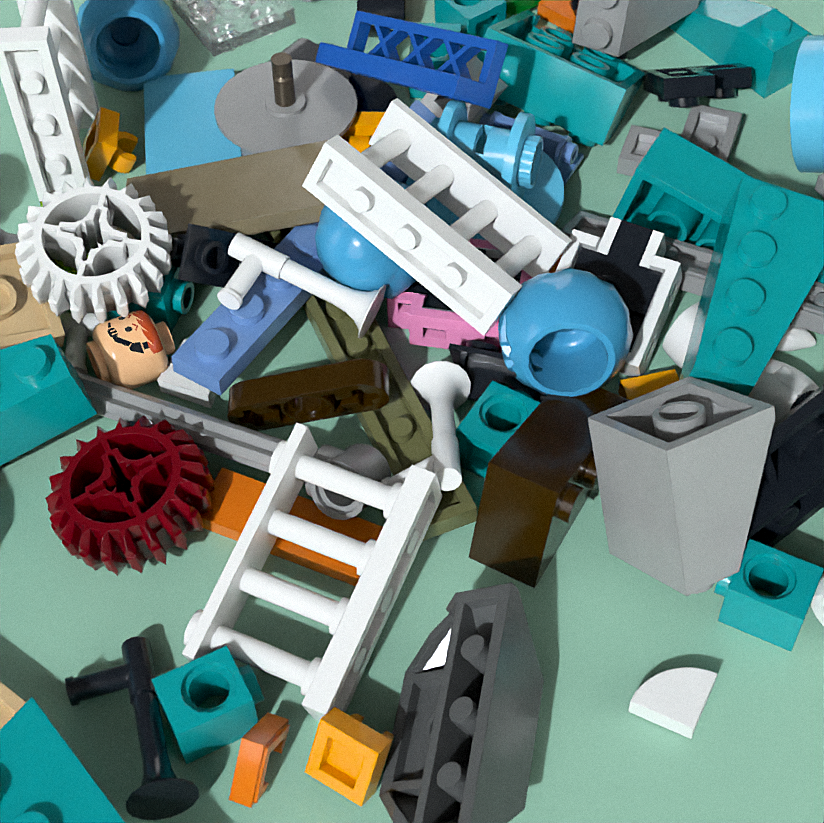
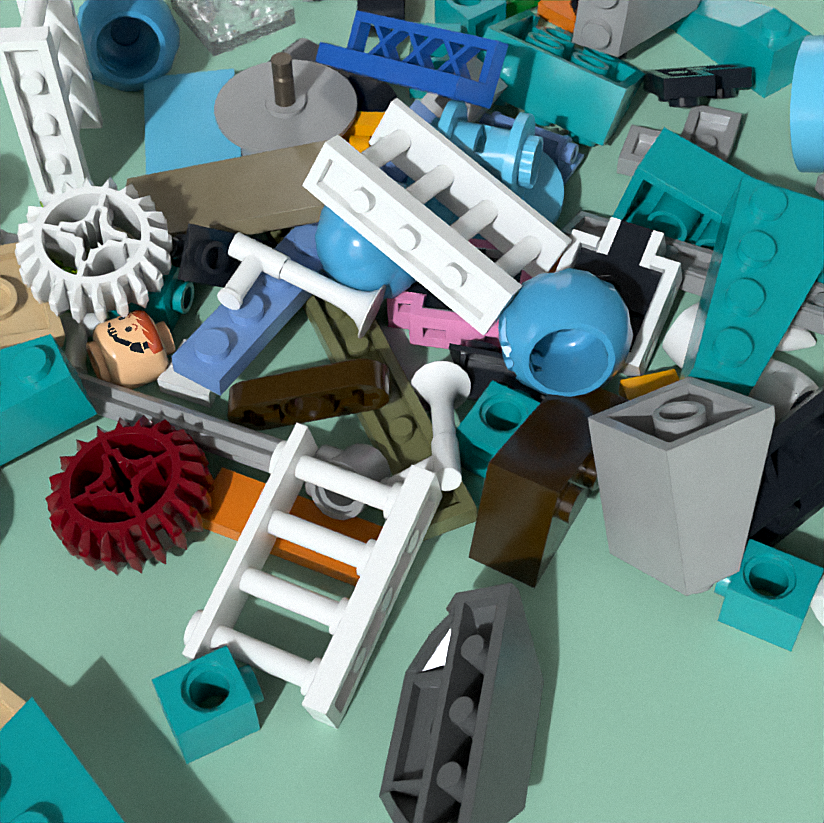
(108, 146): light orange tile -> none
(161, 790): black piece -> none
(255, 747): orange tile -> none
(348, 755): light orange tile -> none
(674, 698): white tile -> none

